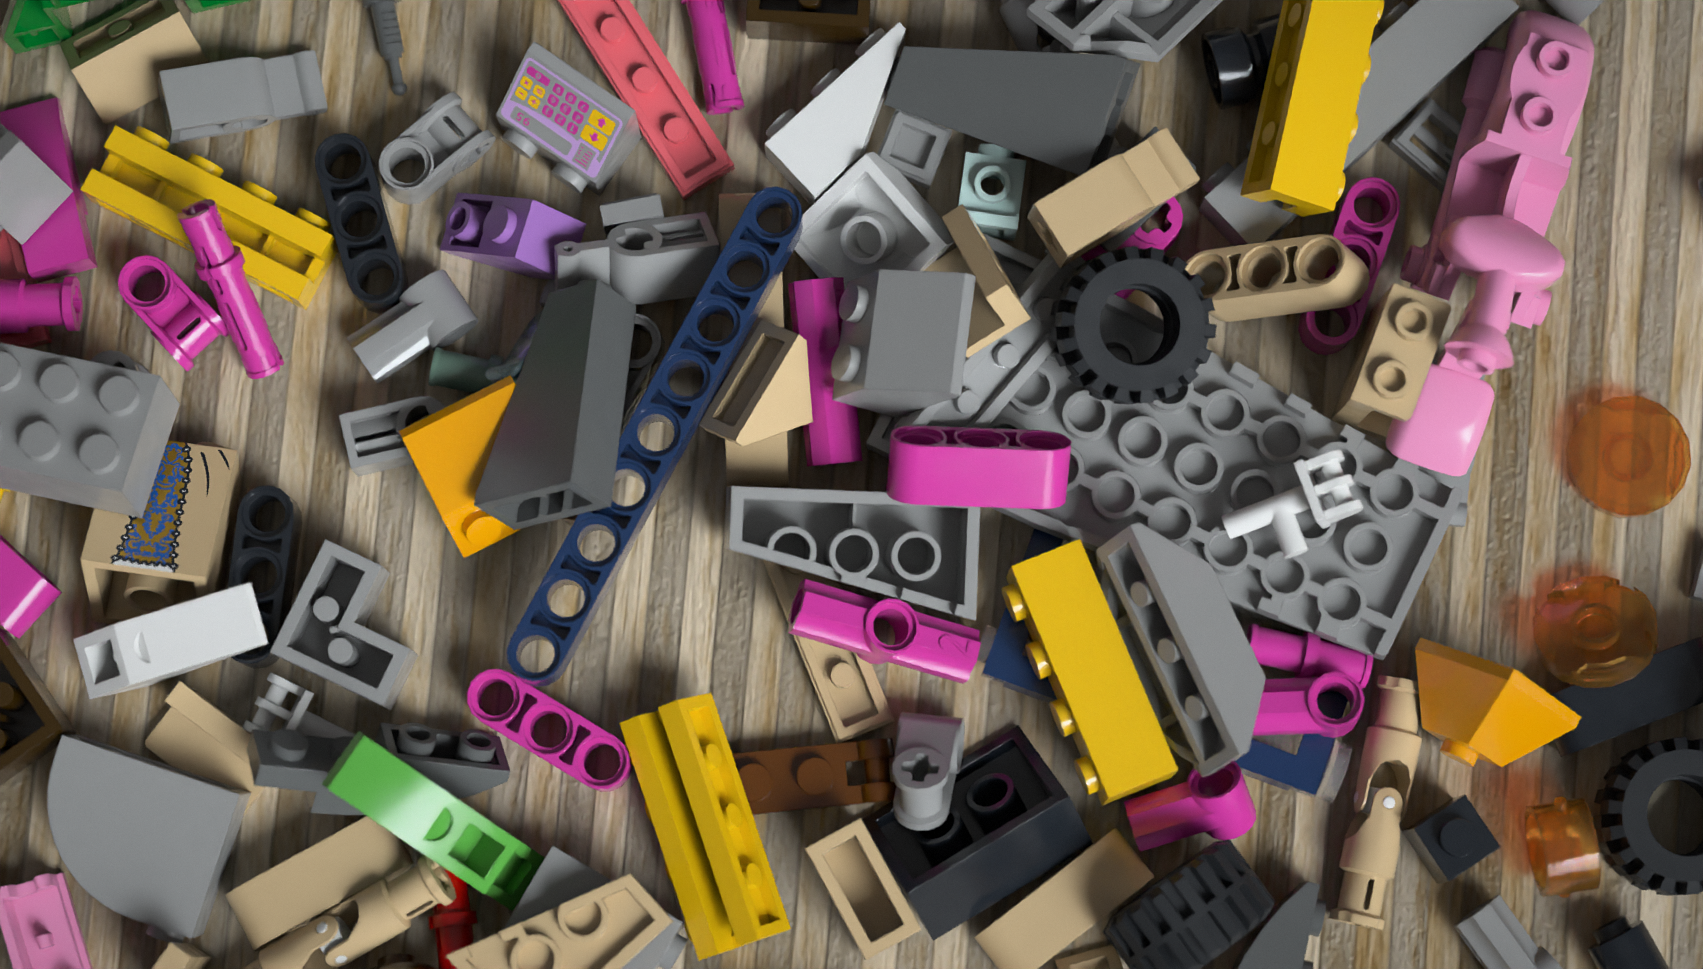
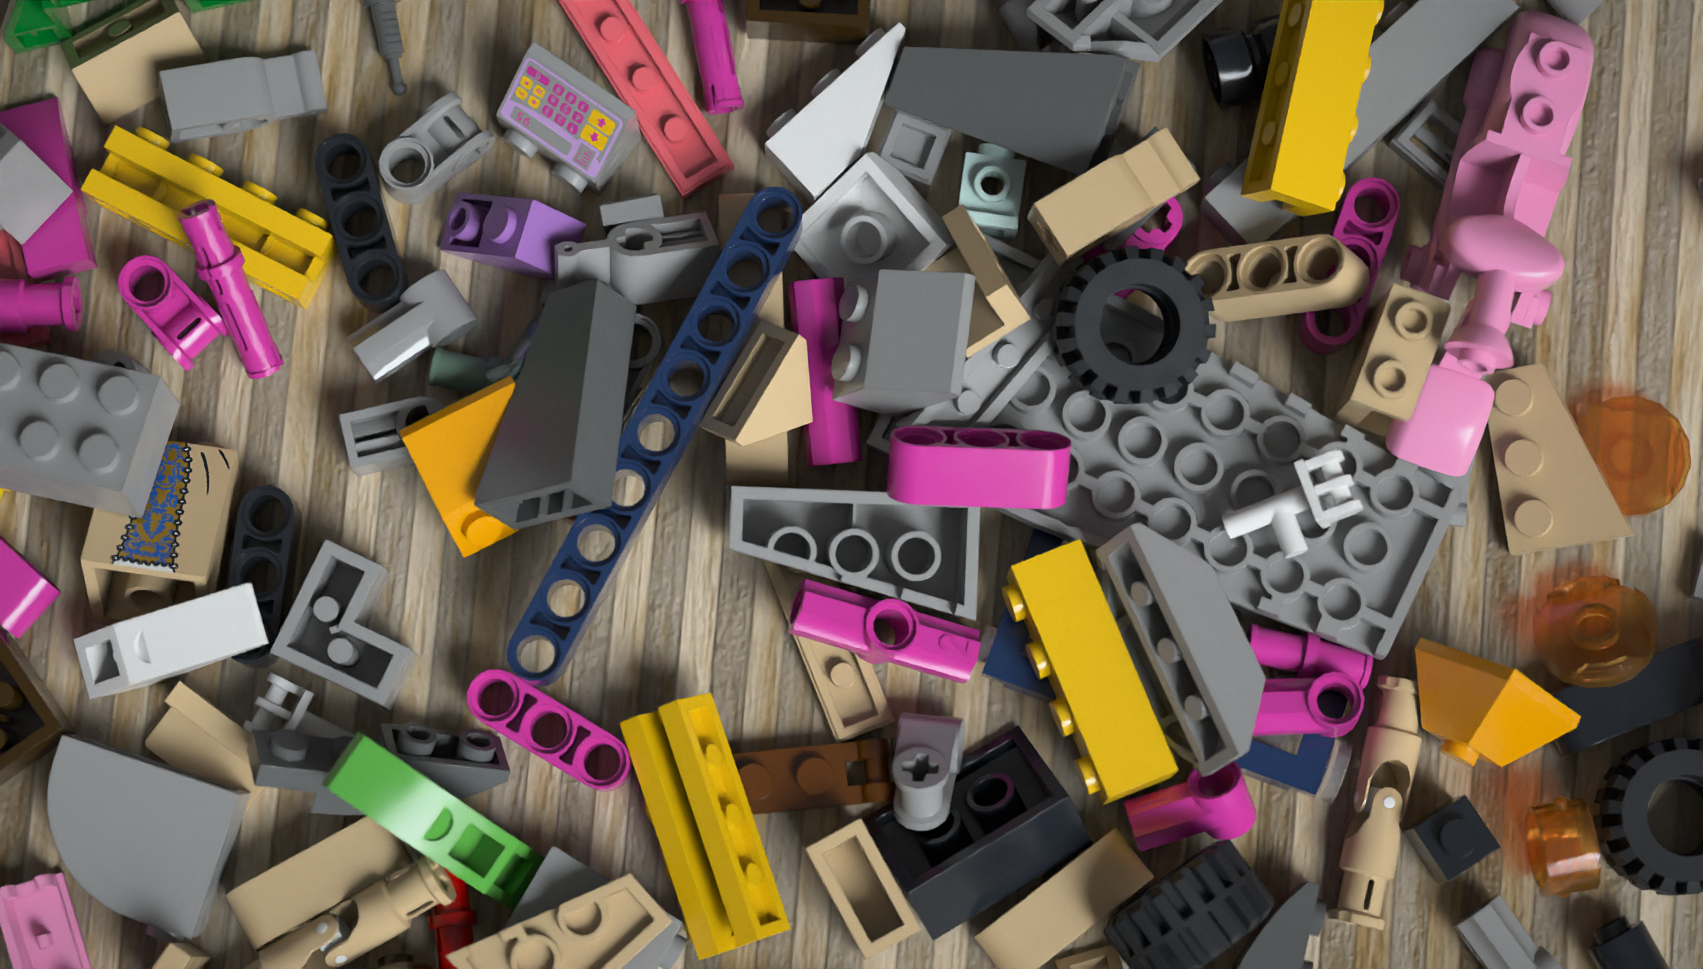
(1543, 468): none -> tan wing

